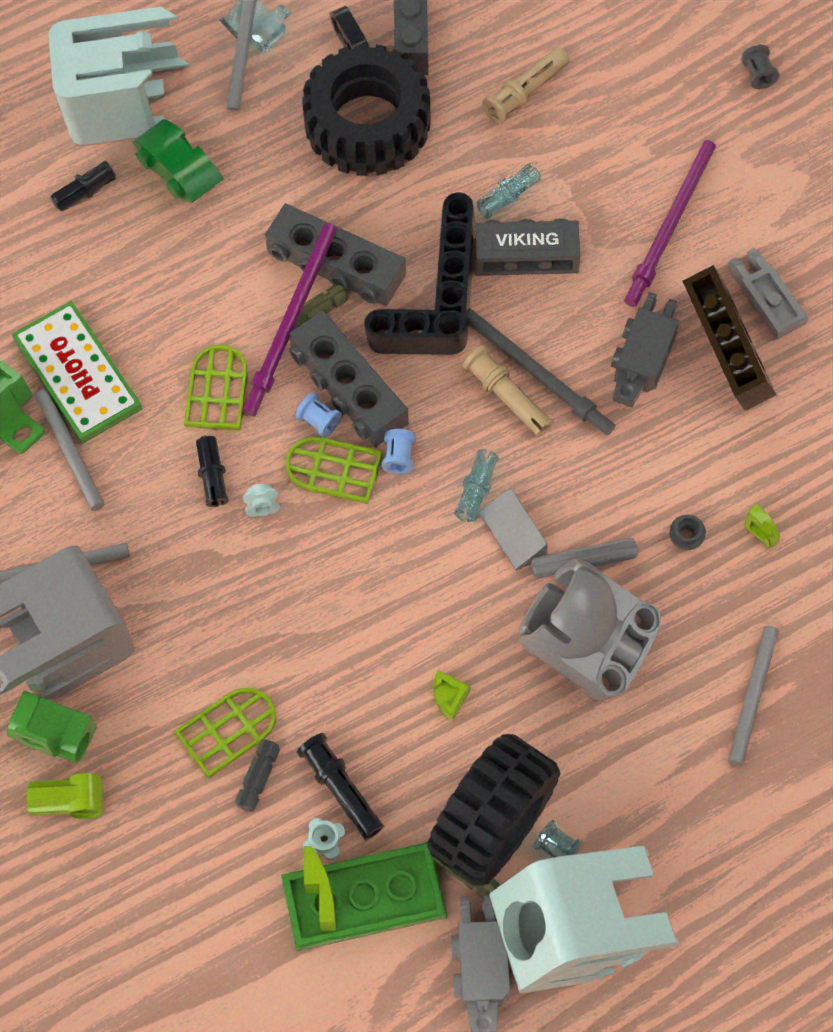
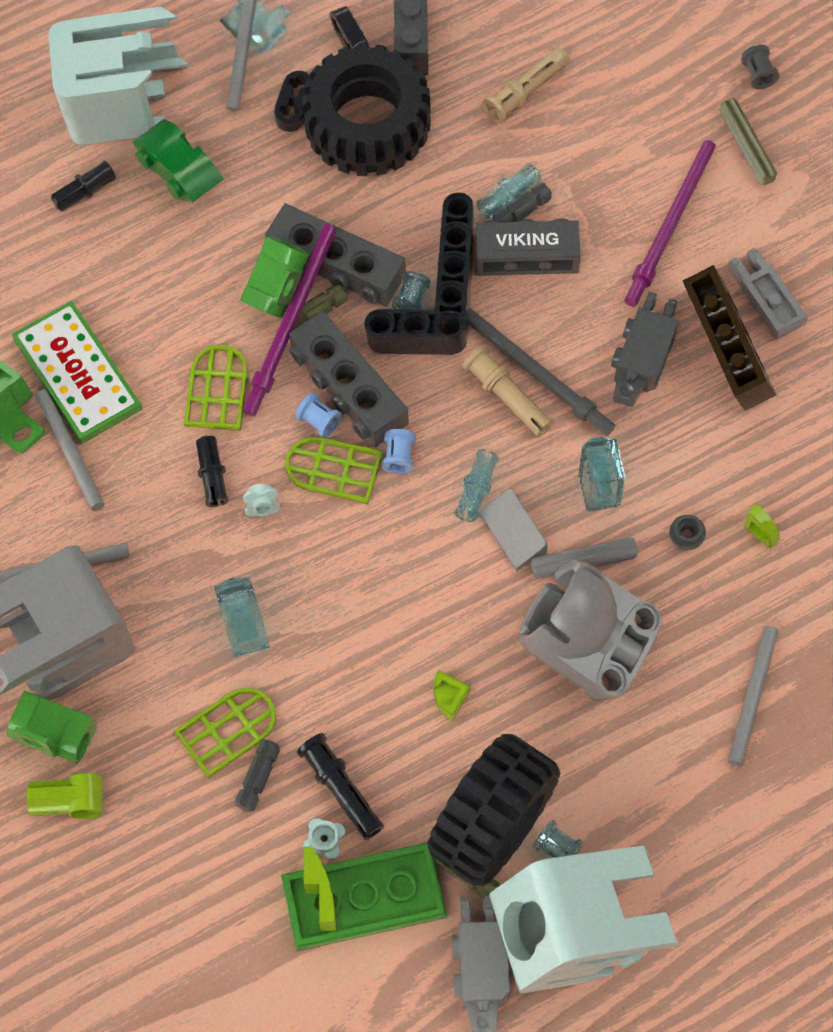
(241, 616): none -> clear light blue brick
(275, 276): none -> bright green piece
(287, 100): none -> black beam
(412, 291): none -> clear light blue bush
(524, 204): none -> dark grey axle
(601, 474): none -> clear light blue brick
(748, 141): none -> olive axle

